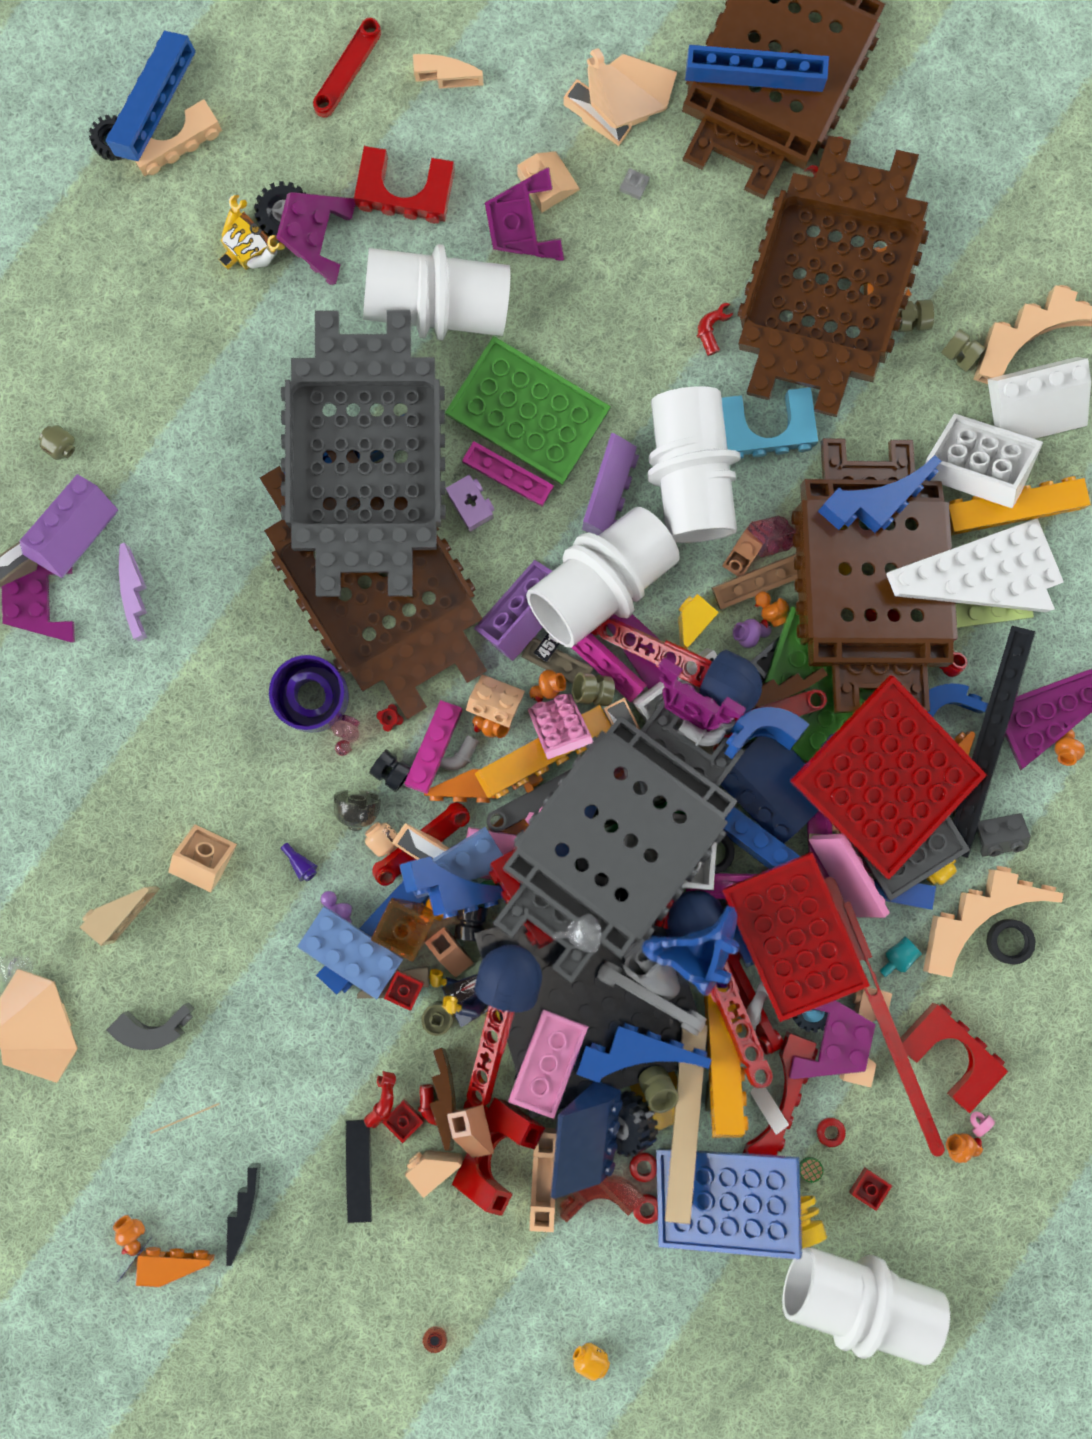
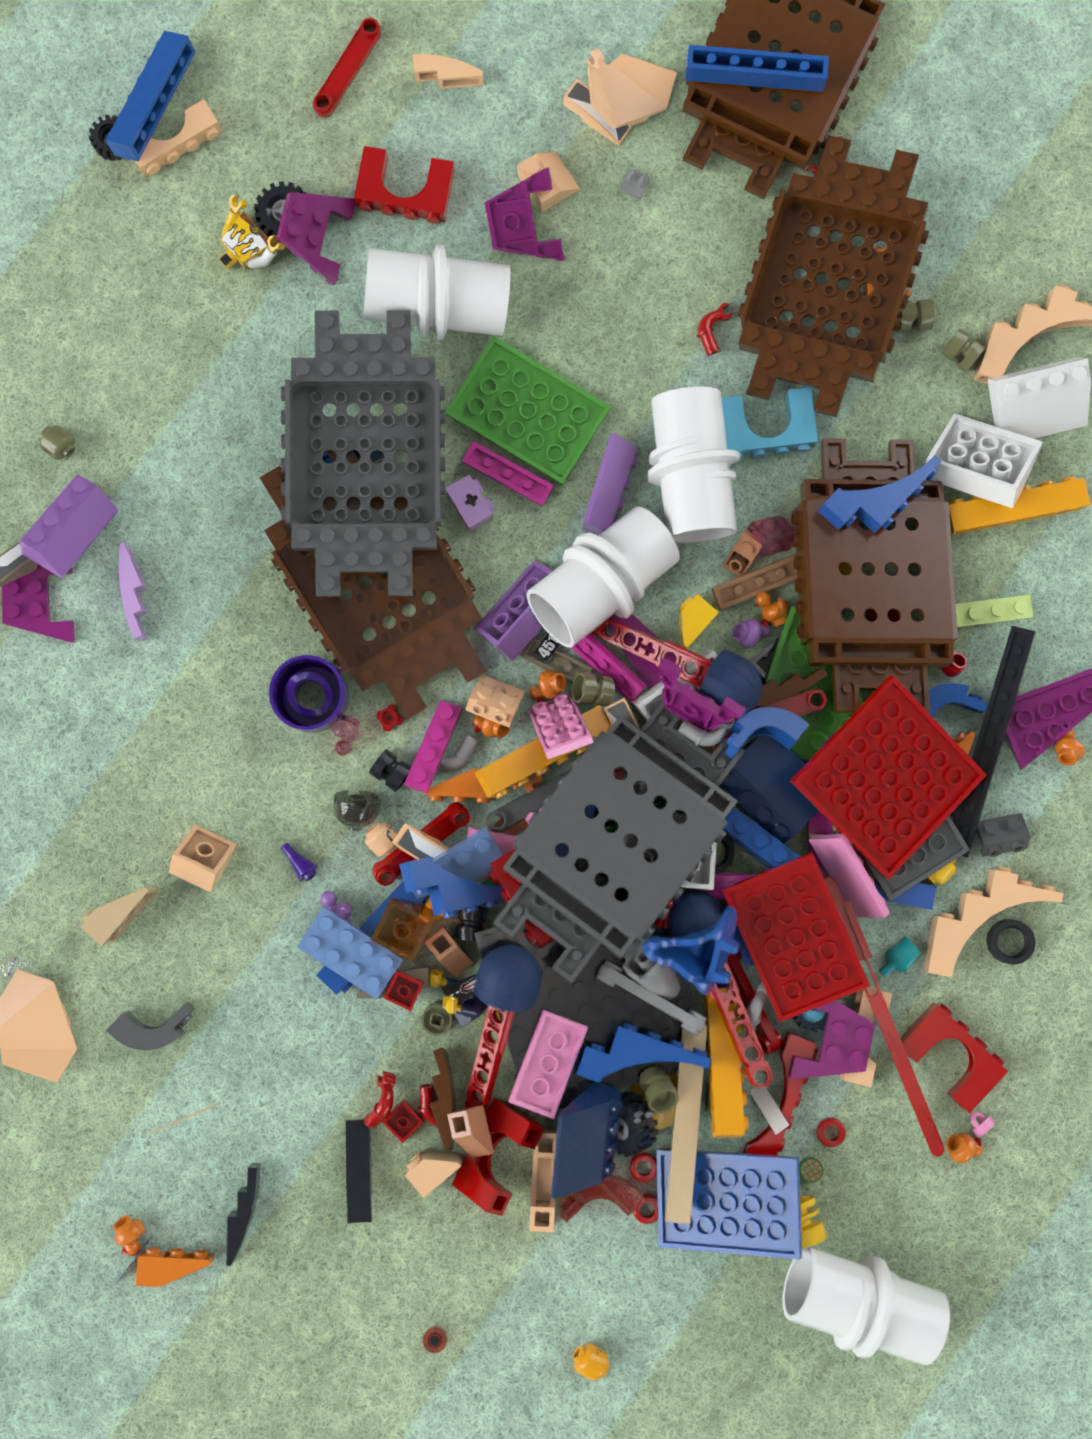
(583, 933): clear piece -> none
(870, 1189): red piece -> none
(994, 571): white wing -> none

